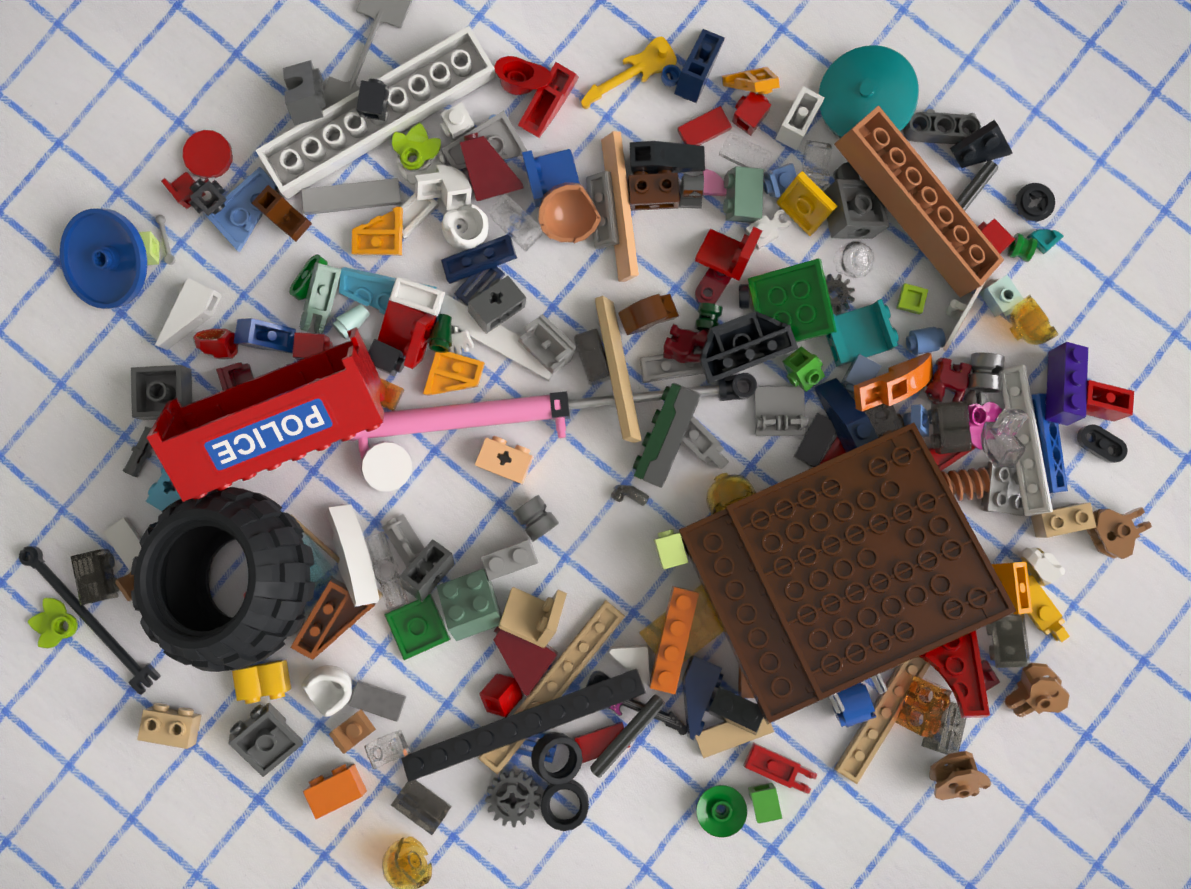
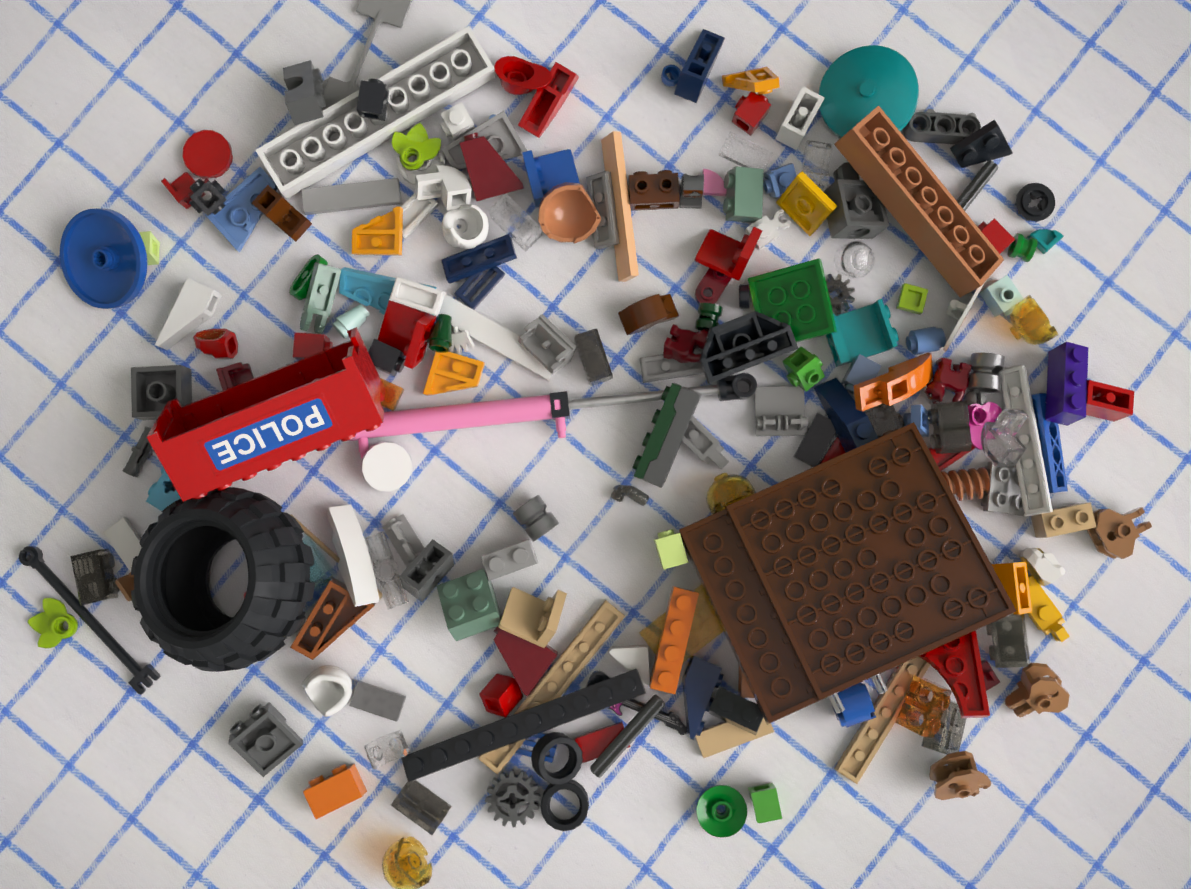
(169, 259): light grey hinge -> none
(169, 726): tan brick -> none
(262, 680): yellow brick -> none
(264, 335): blue slope -> none
(352, 731): medium nougat bracket -> none
(417, 627): green tile -> none
(489, 459): light nougat brick -> none
(492, 315): dark grey brick -> none
(618, 370): tan tile -> none
(648, 62): yellow piece -> none
(659, 156): black slope -> none
(705, 127): red tile -> none
(777, 767): red hinge -> none
(1101, 442): black plate -> none

